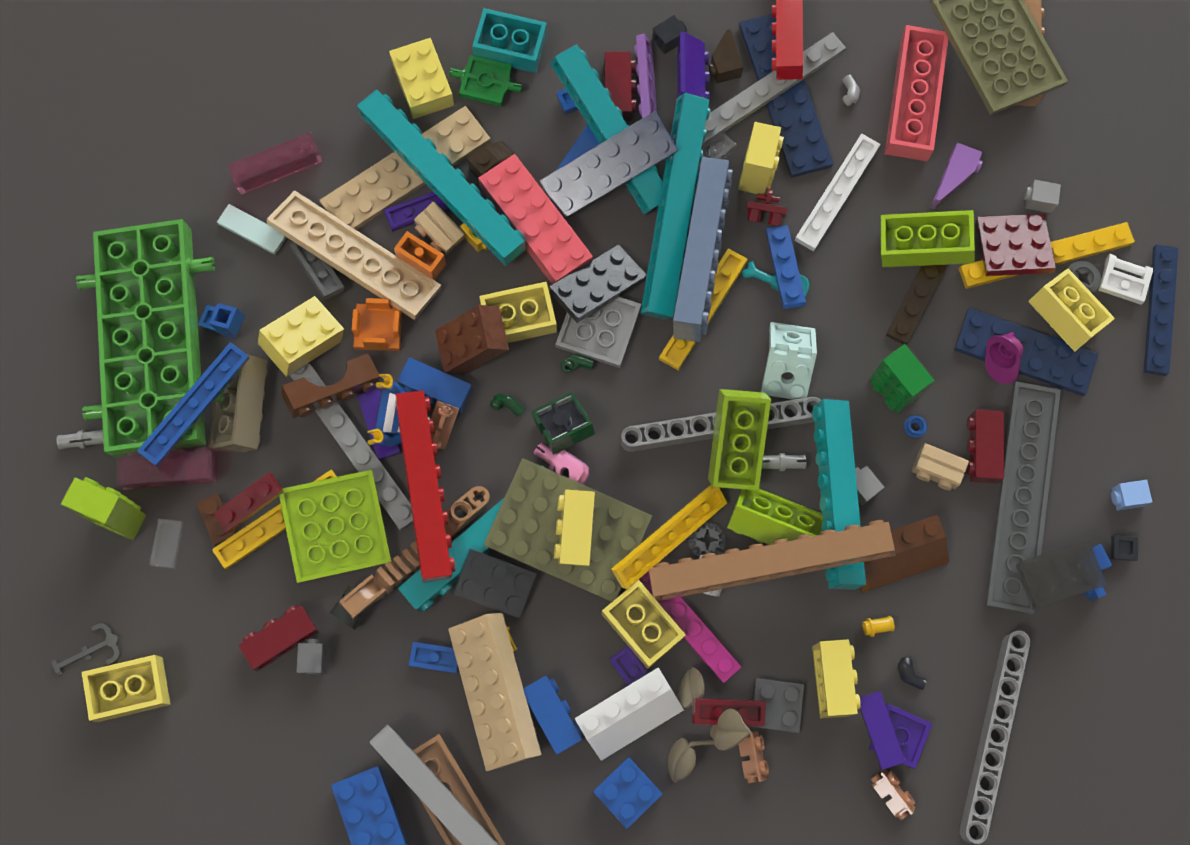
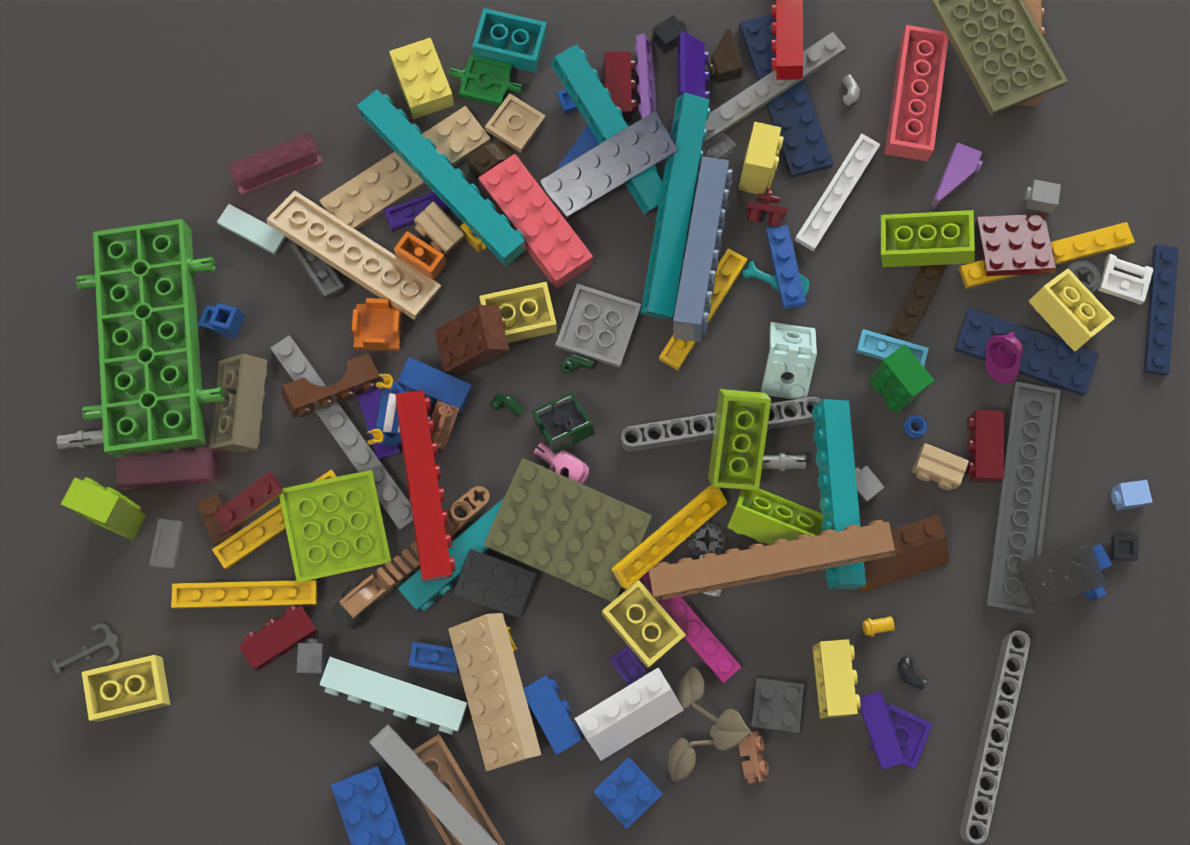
(193, 404): blue plate -> none
(244, 594): none -> yellow plate
(300, 336): light yellow brick -> none
(393, 694): none -> light aqua brick
(515, 123): none -> tan plate
(574, 527): light yellow brick -> none
(597, 283): plate -> none
(709, 710): dark red plate -> none
(881, 346): none -> medium azure plate
(900, 800): hinge -> none

